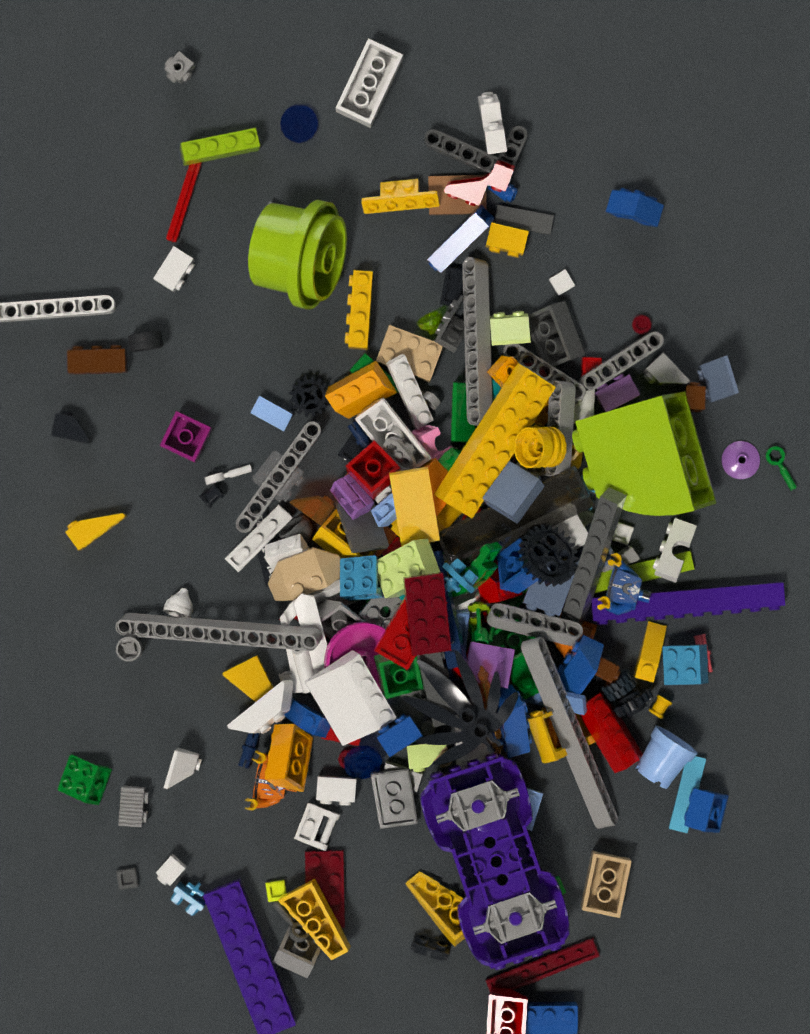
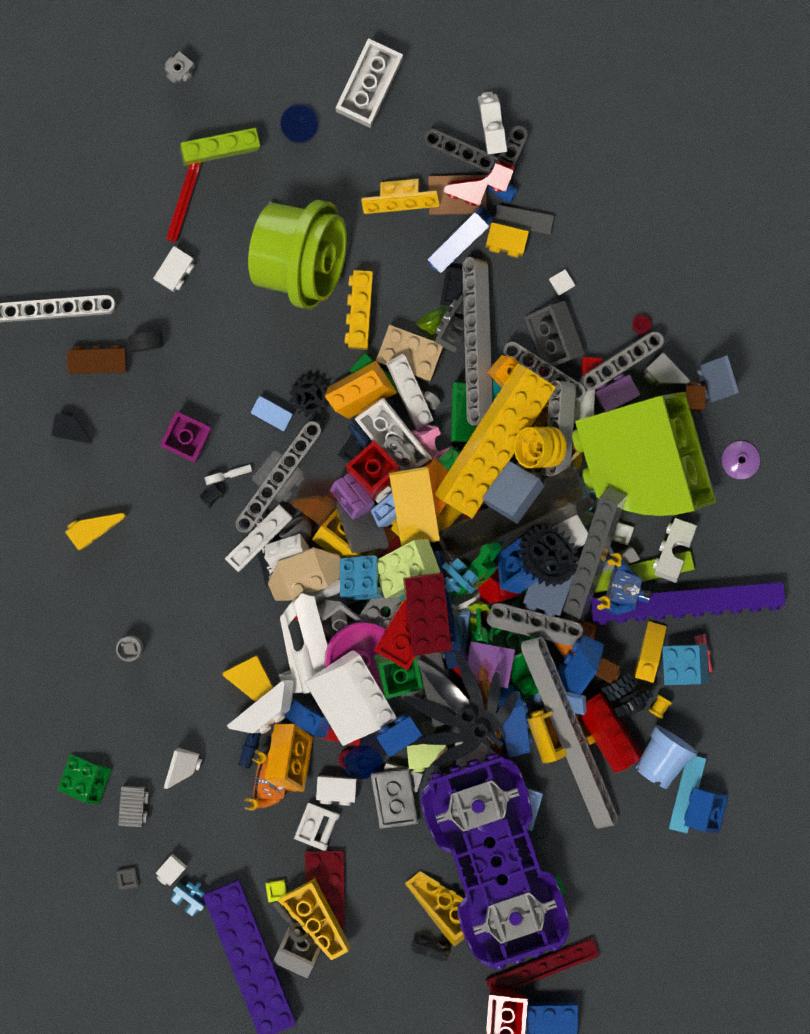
(179, 604): white helmet -> none
(226, 628): light grey beam -> none
(509, 328): yellowish green slope -> none
(605, 884): tan brick -> none
(635, 207): blue brick -> none
(784, 472): green piece -> none

